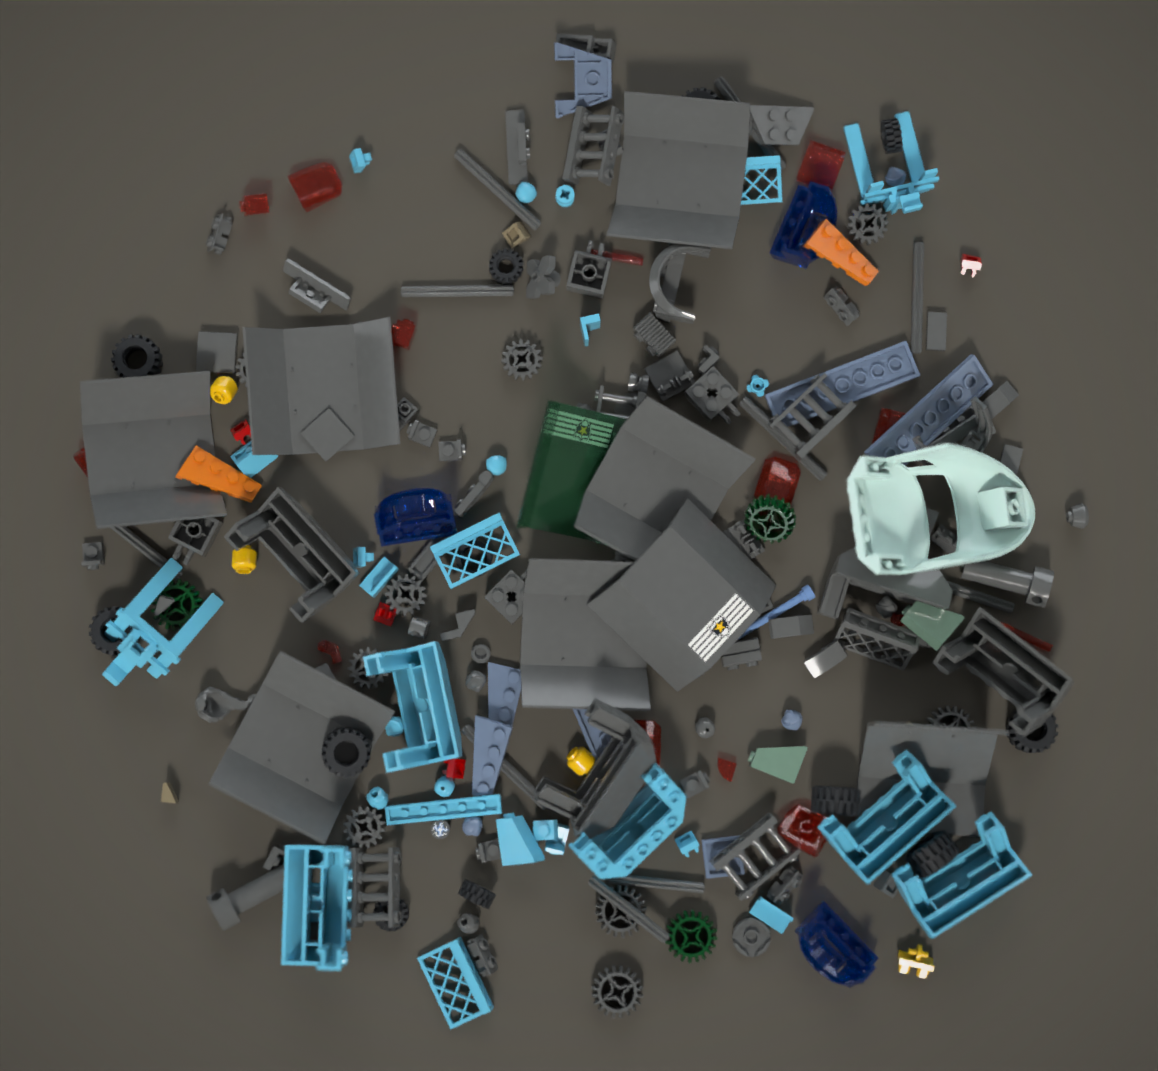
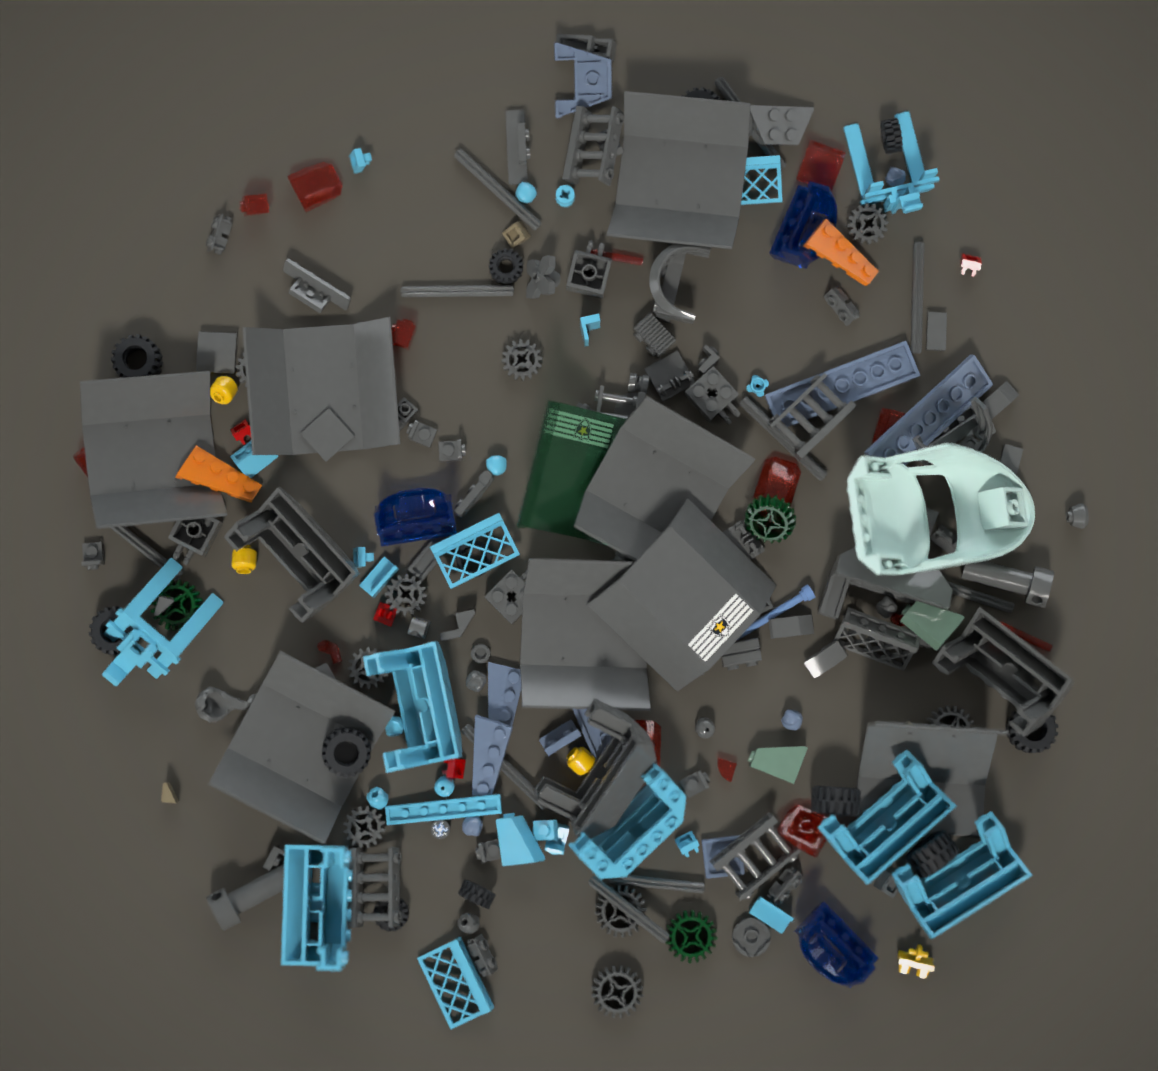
(559, 737): none -> sand blue bracket

